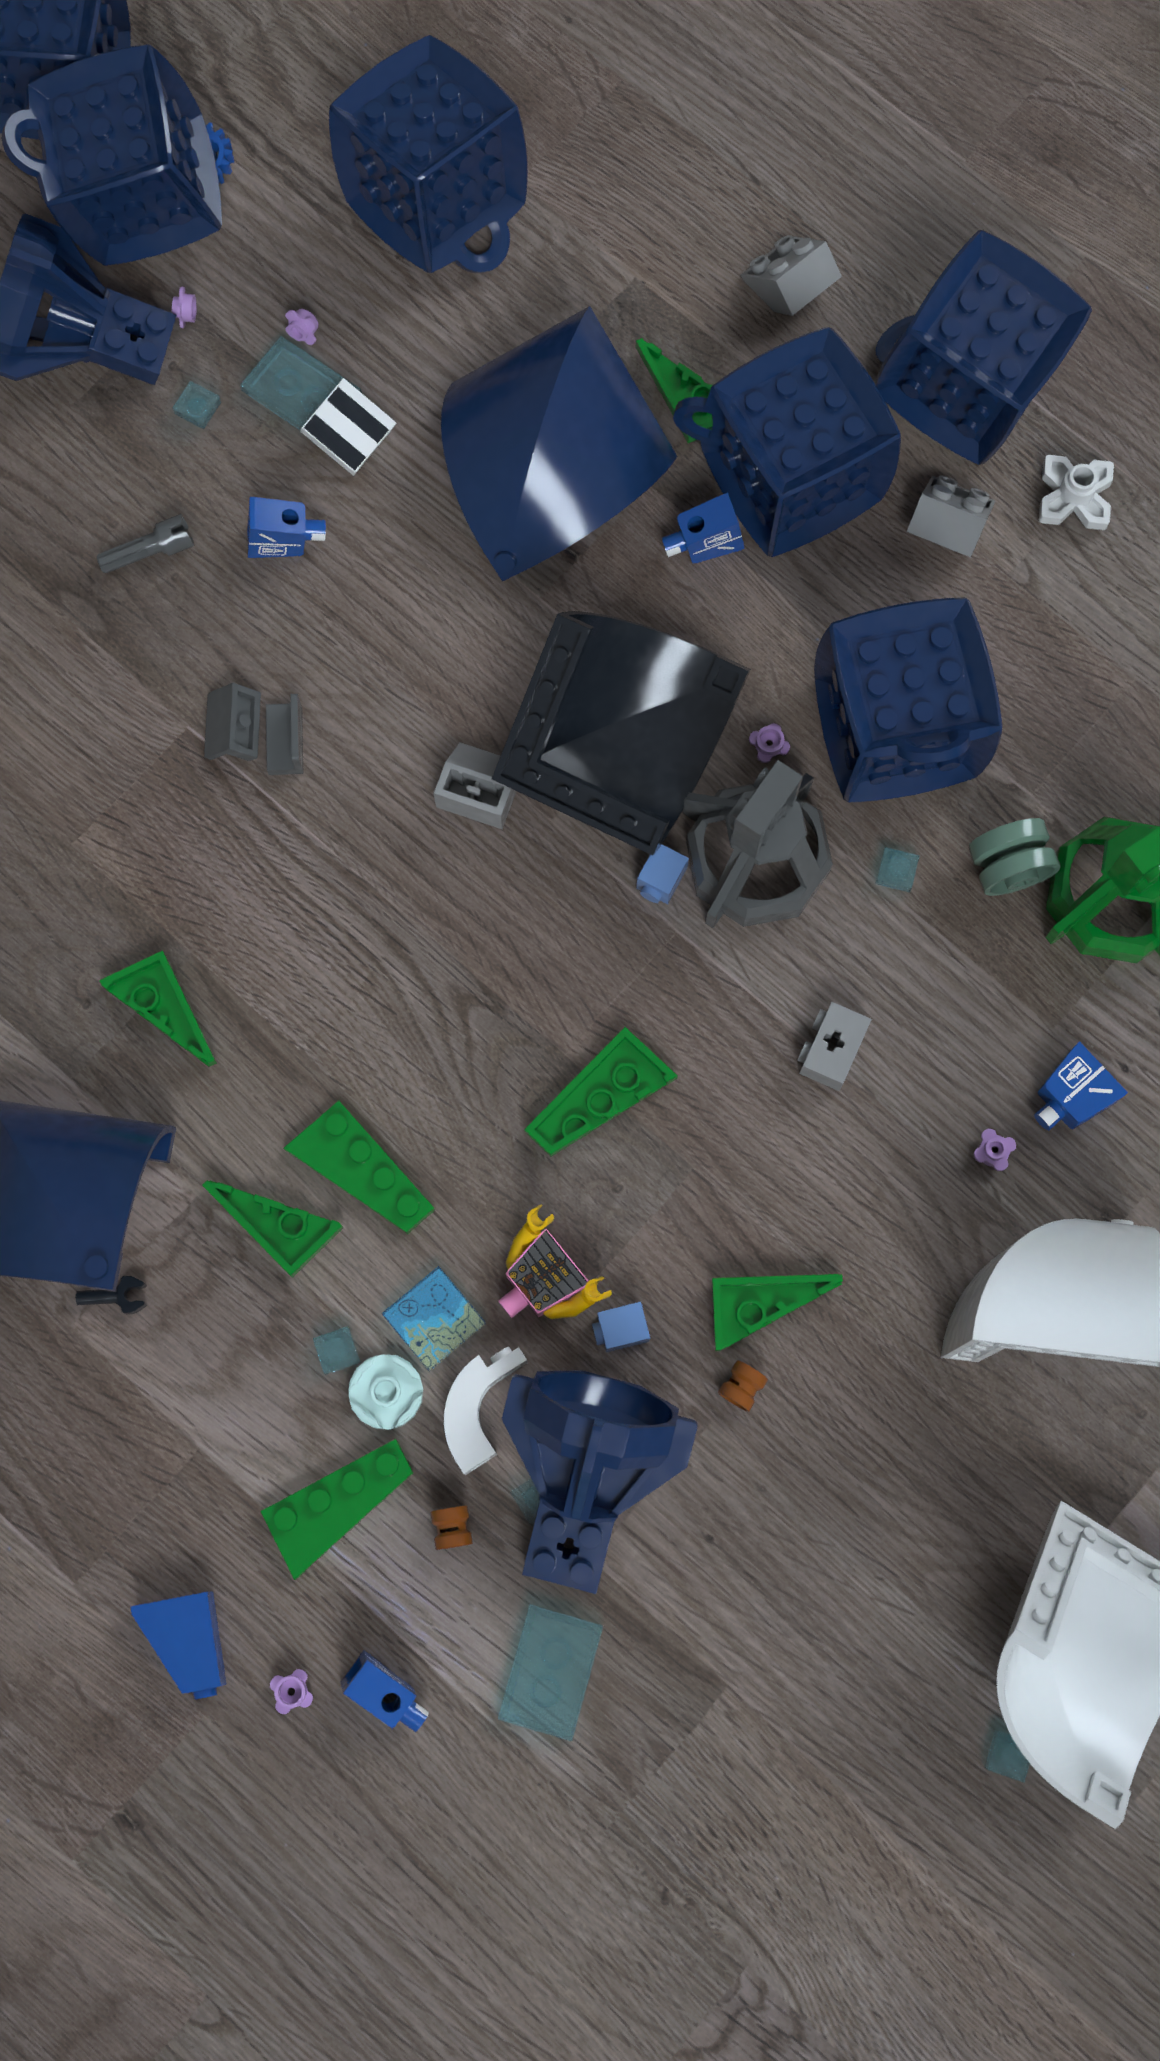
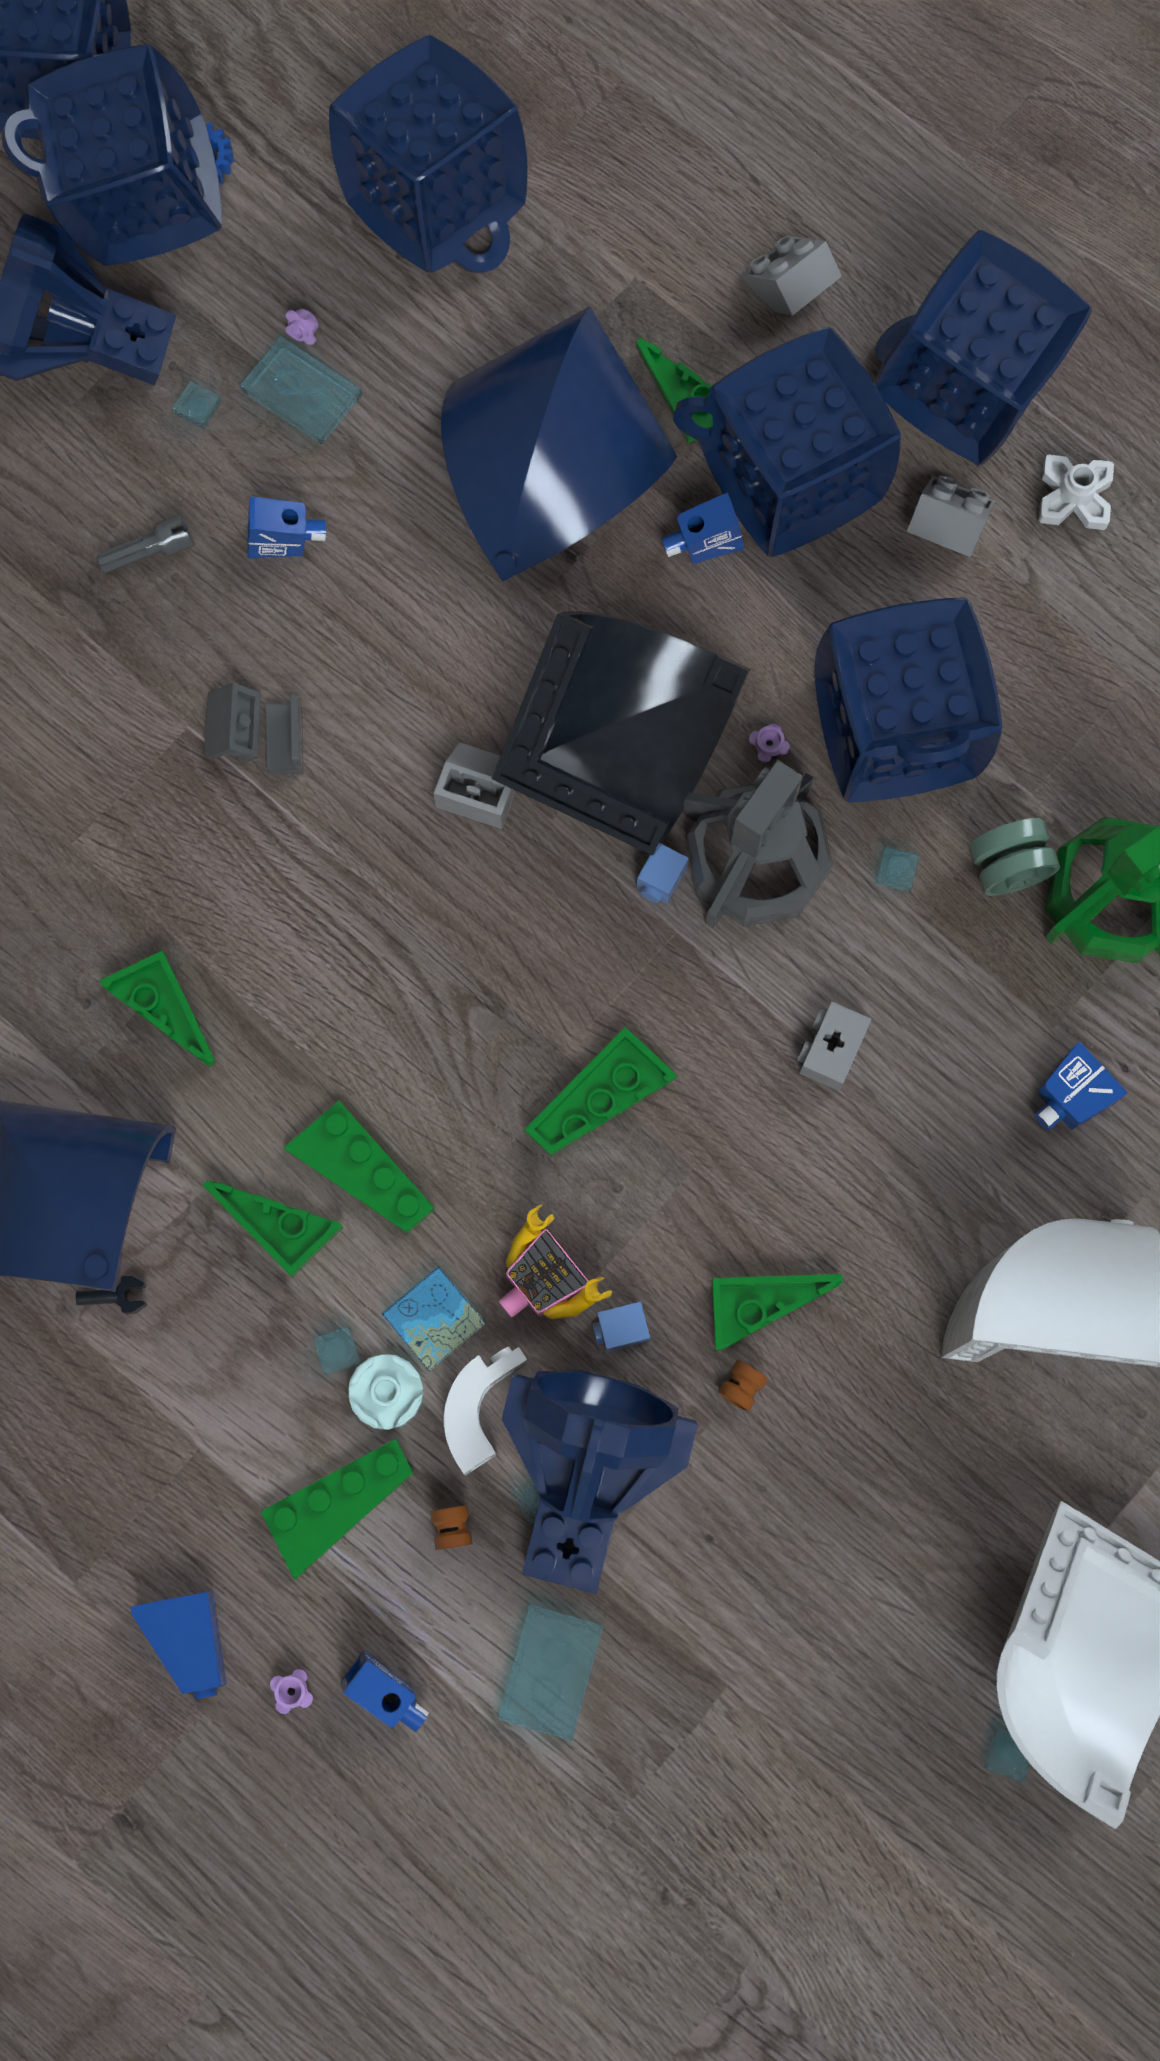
(184, 307): lavender plate -> none
(348, 427): tile -> none
(985, 1154): lavender plate -> none

